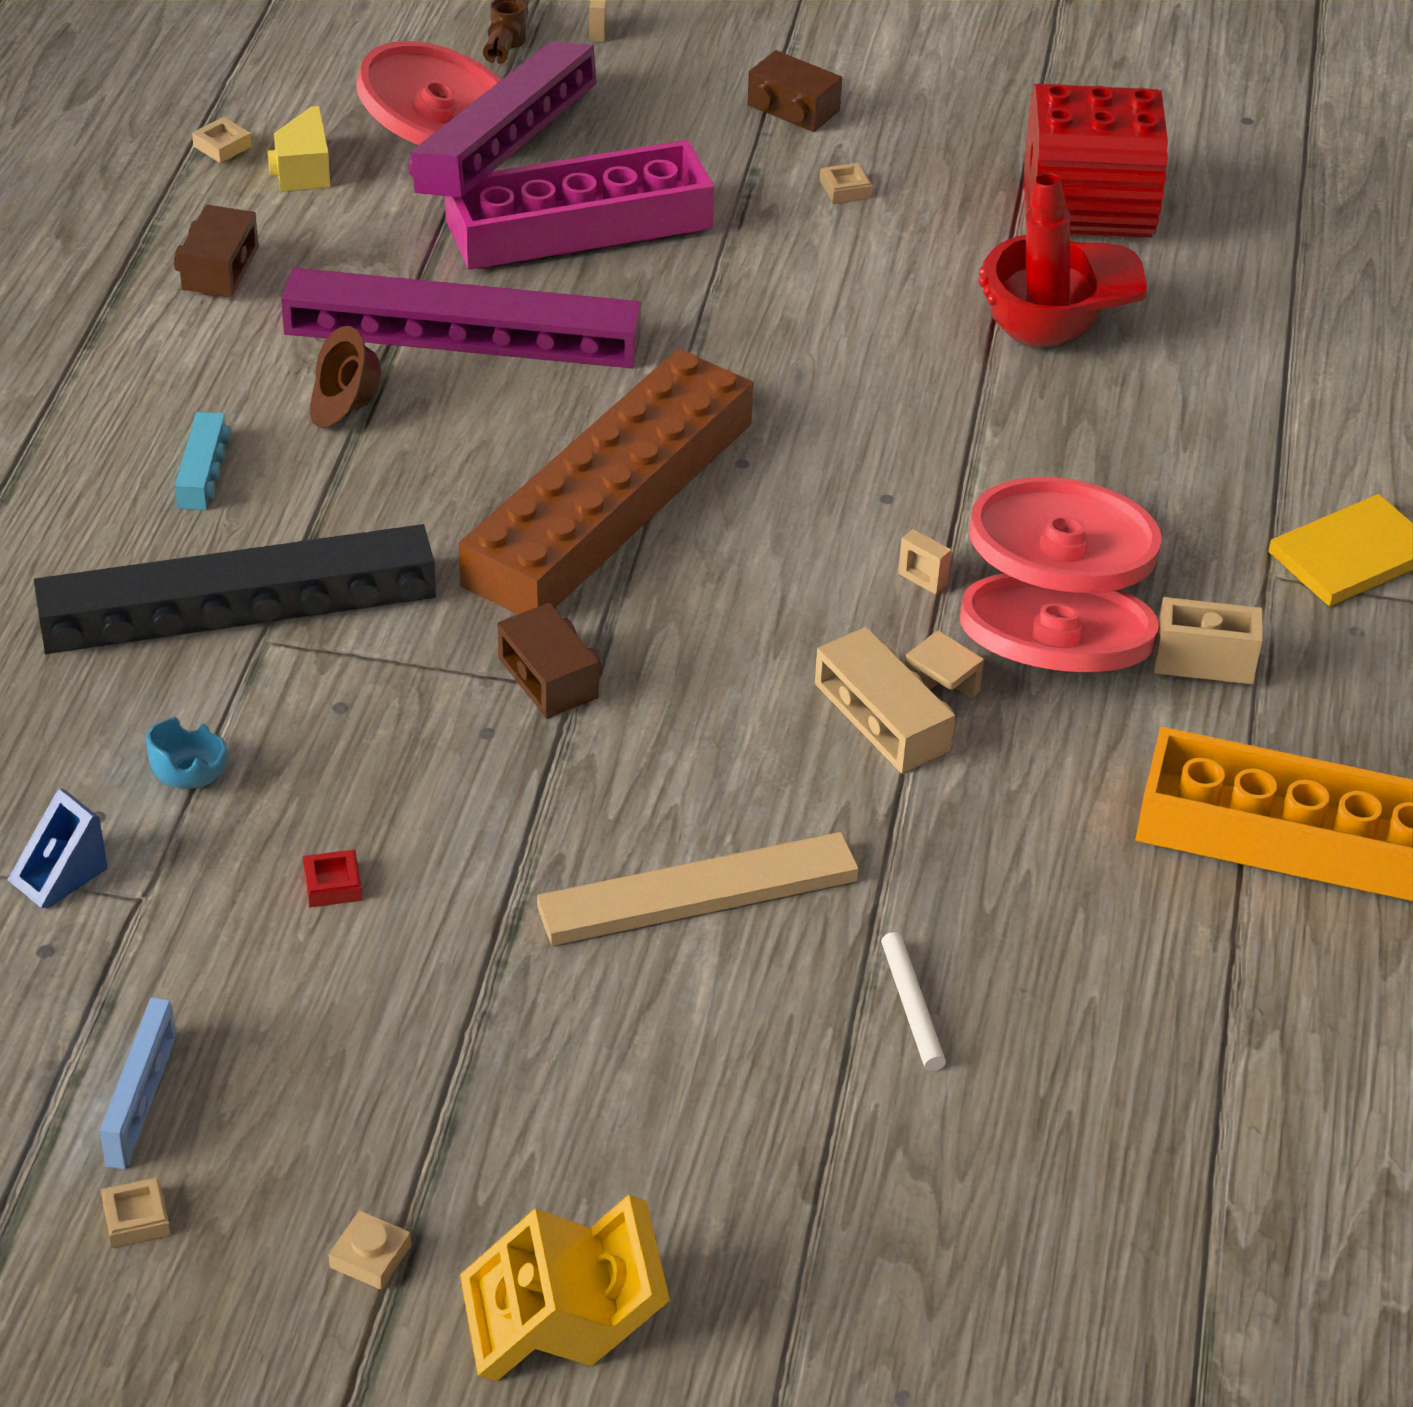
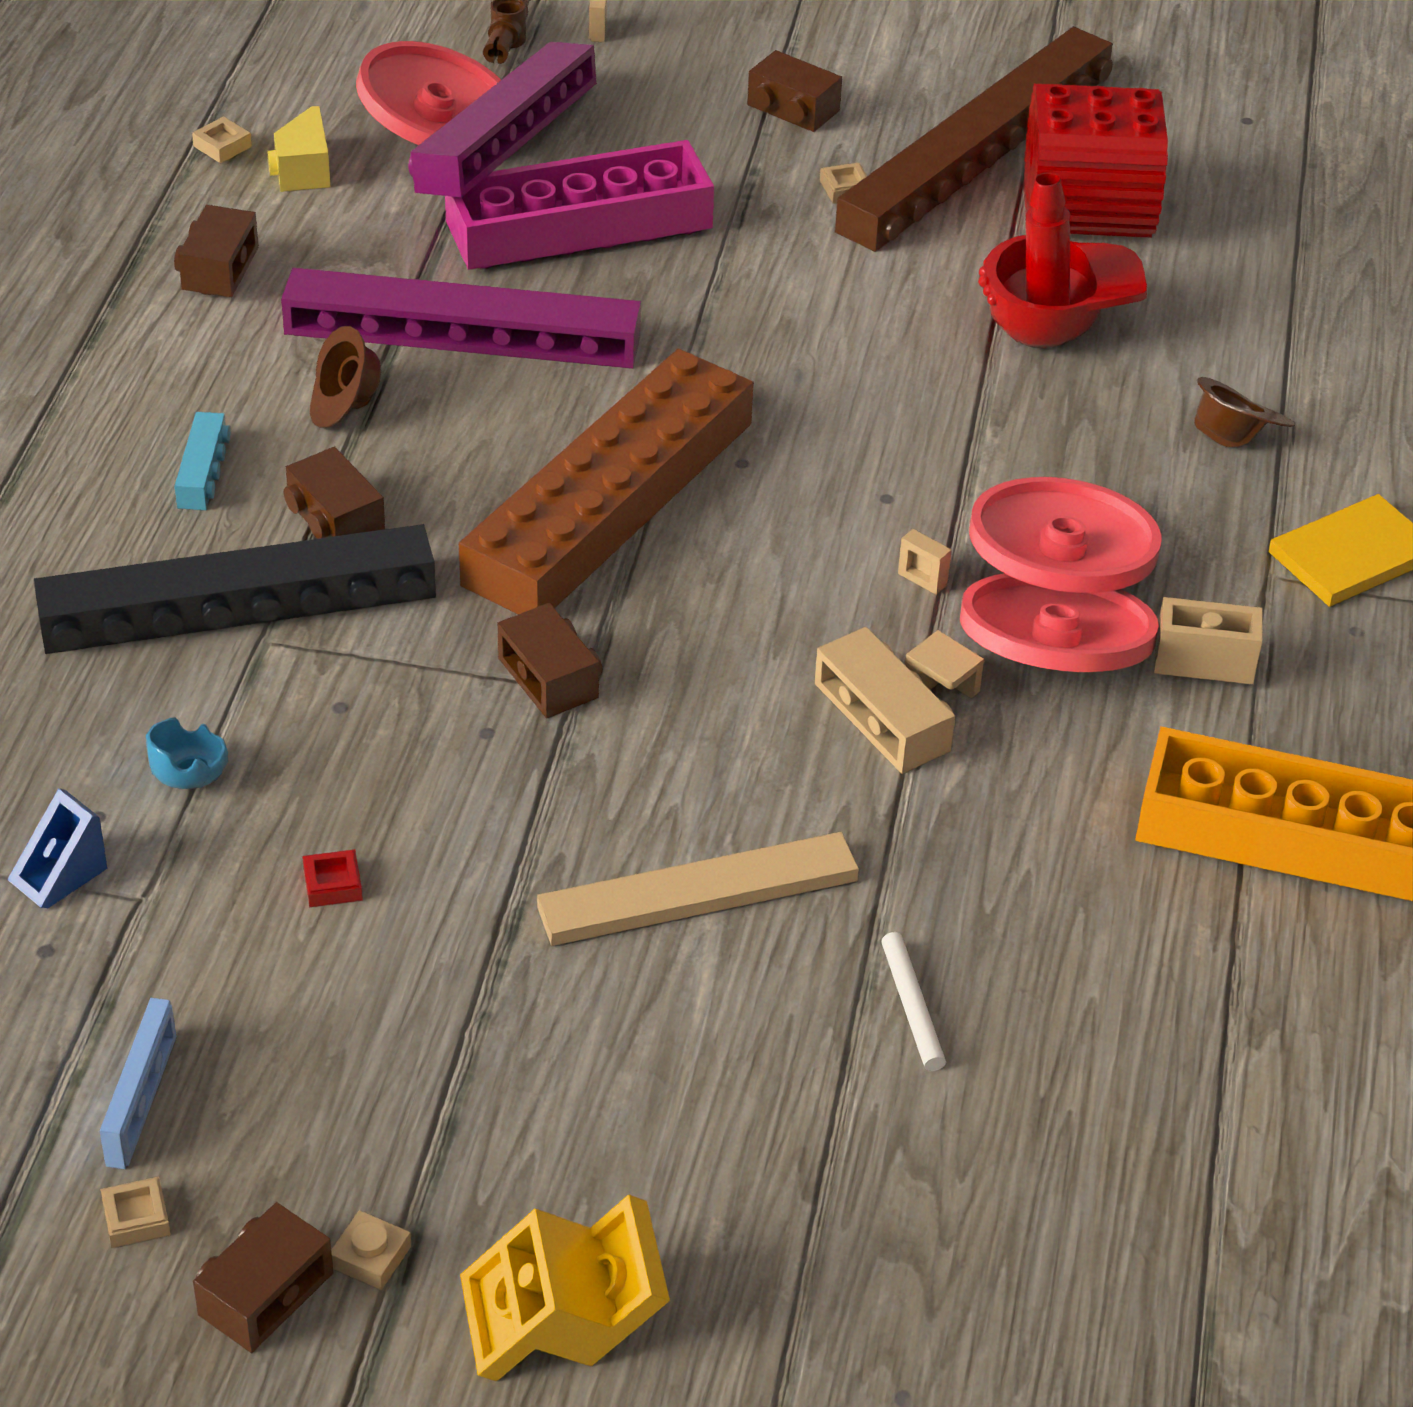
(263, 1276): none -> reddish brown brick
(333, 496): none -> reddish brown brick
(964, 142): none -> reddish brown brick
(1230, 416): none -> reddish brown piece

